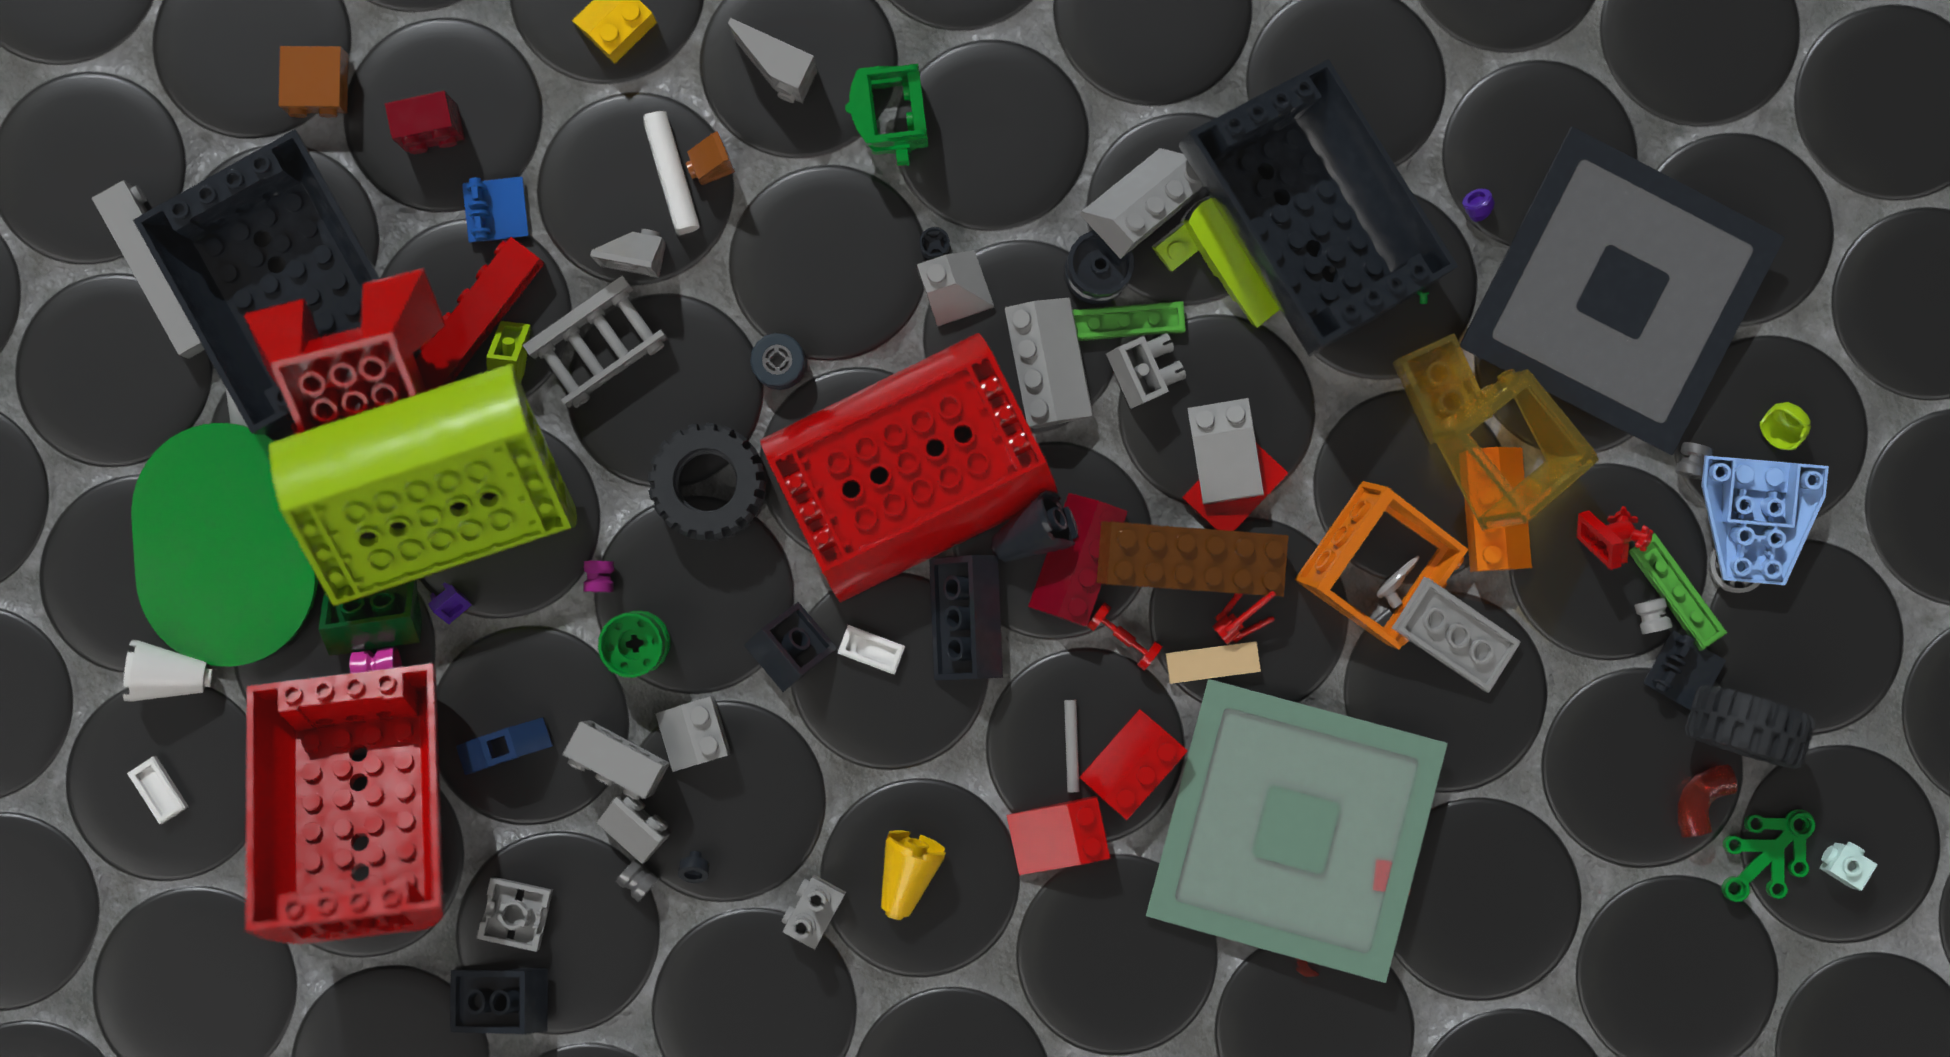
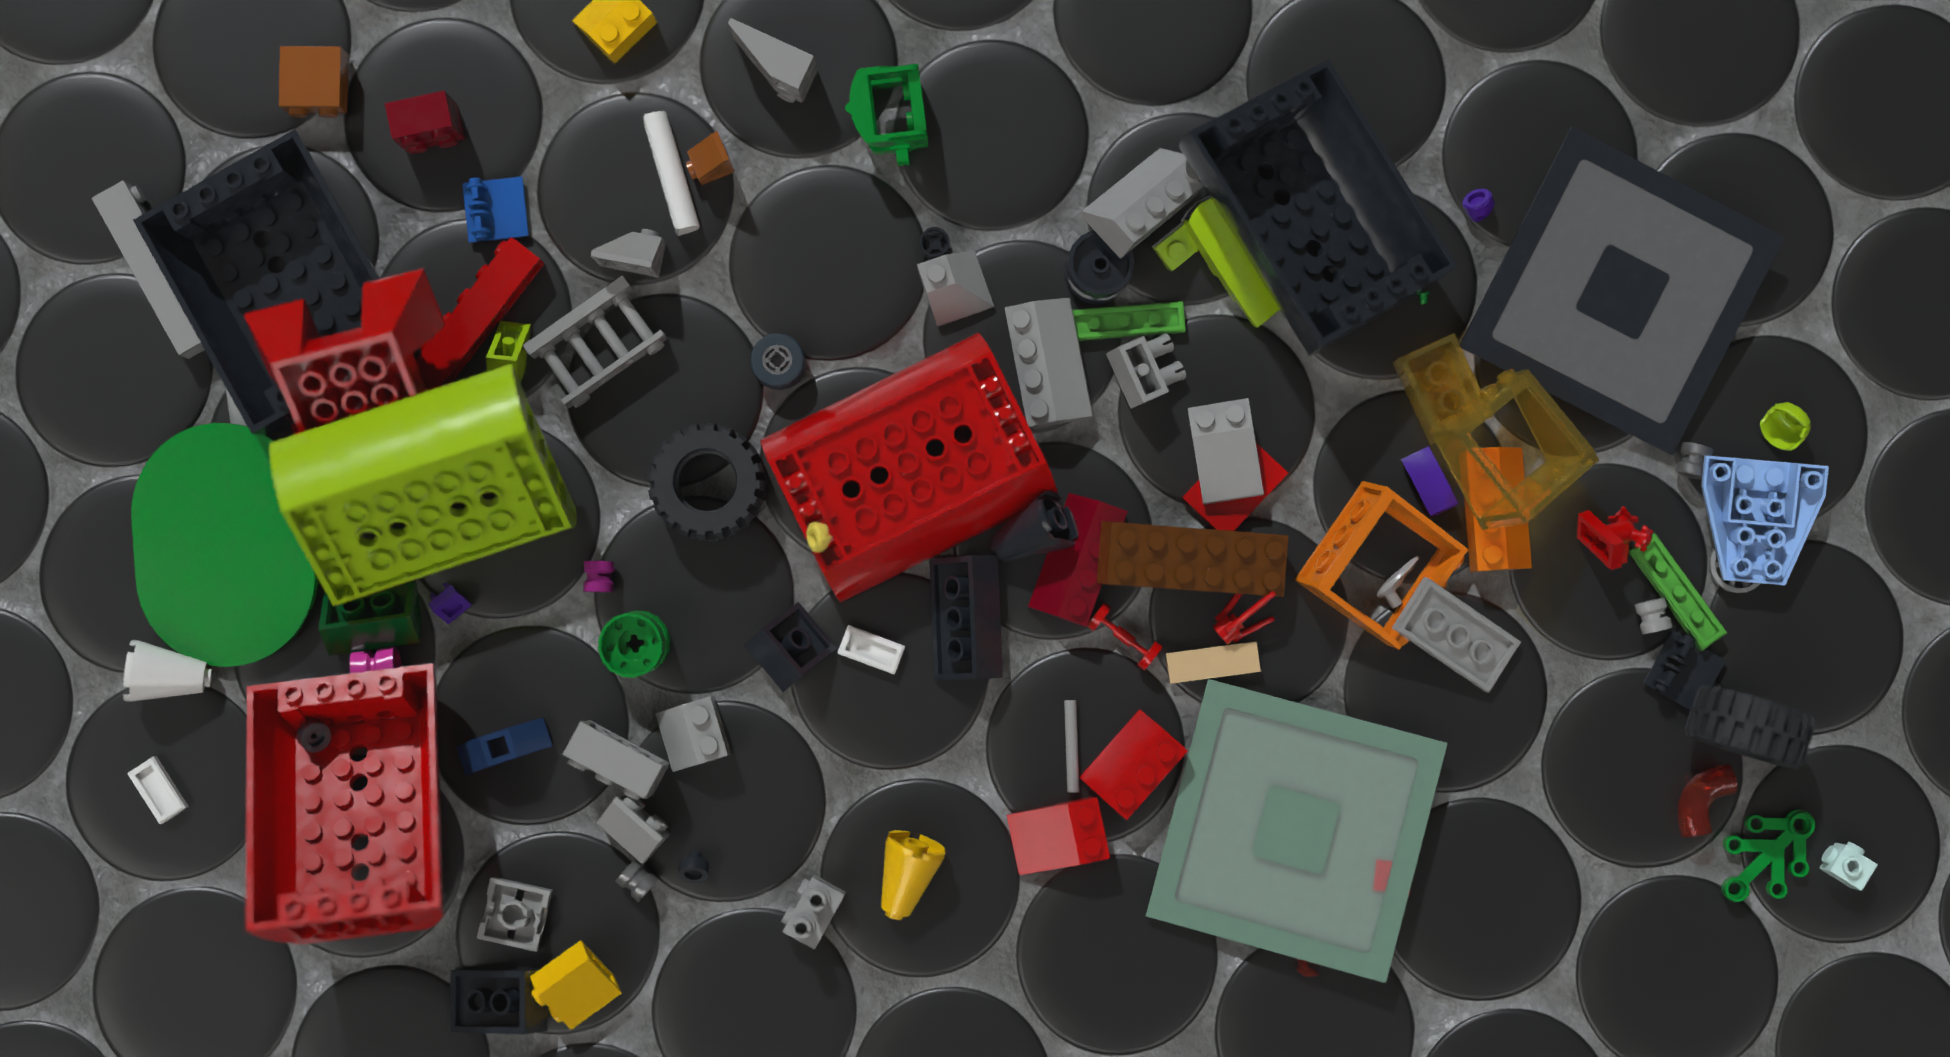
(313, 735): none -> black tile
(574, 985): none -> yellow brick
(818, 537): none -> light yellow piece
(1430, 482): none -> dark purple slope

